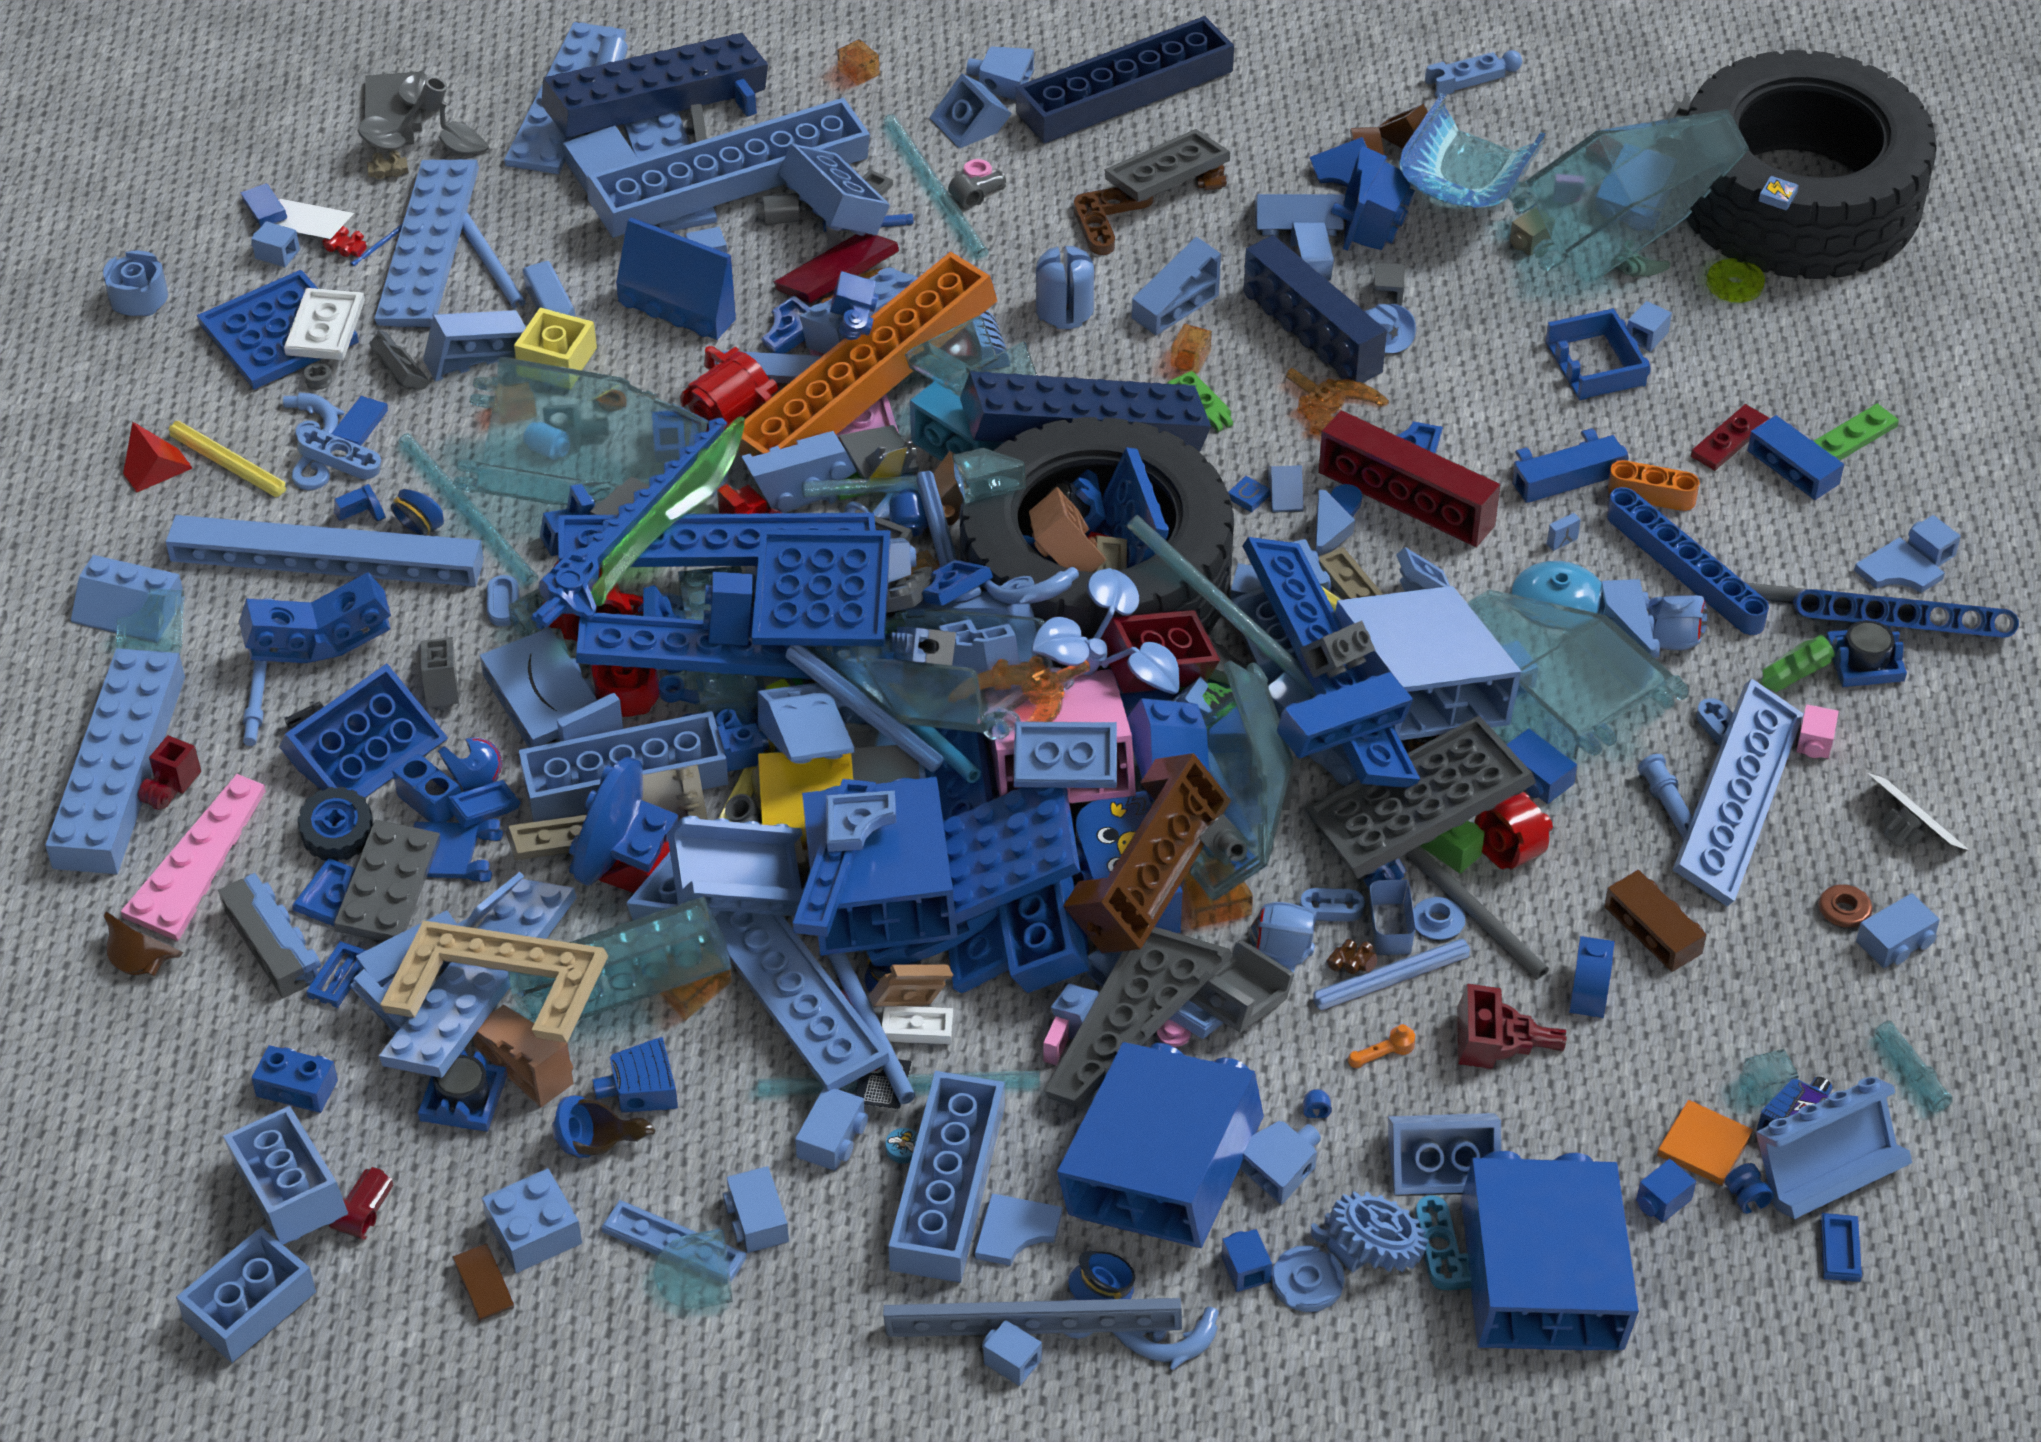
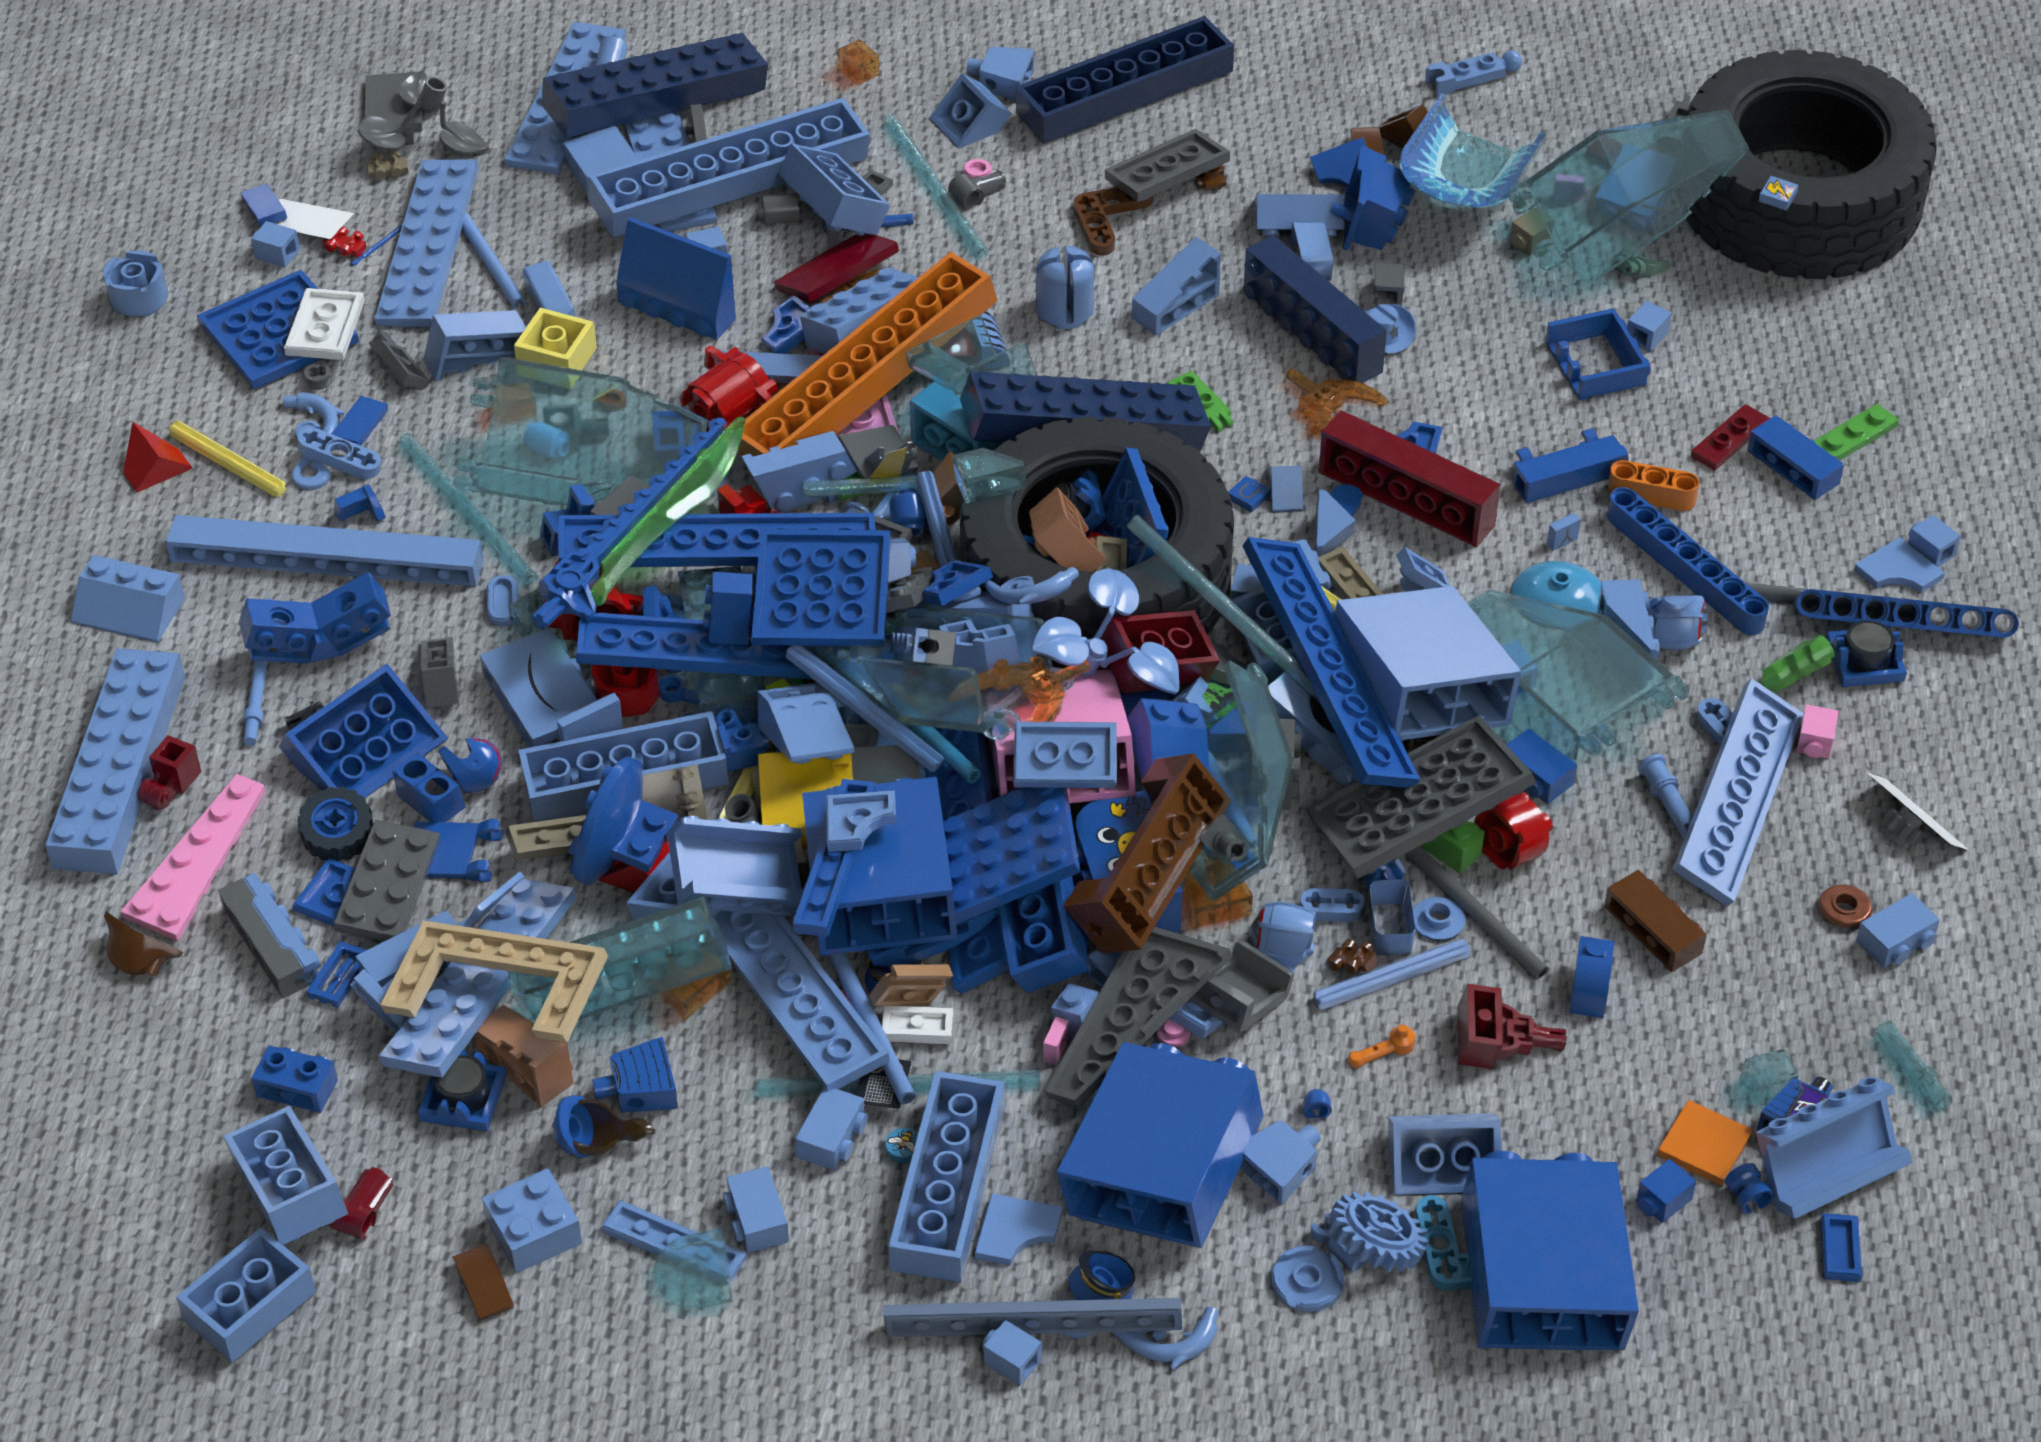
(156, 625): clear light blue tile -> none
(417, 511): blue piece -> none
(483, 803): blue tile -> none
(745, 97): blue tile -> none
(853, 300): brick -> none
(1191, 348): clear orange brick -> none
(1246, 1260): blue brick -> none
(1336, 649): dark grey brick -> none
(1344, 714): blue brick -> none
(1739, 292): clear neon green tile -> none

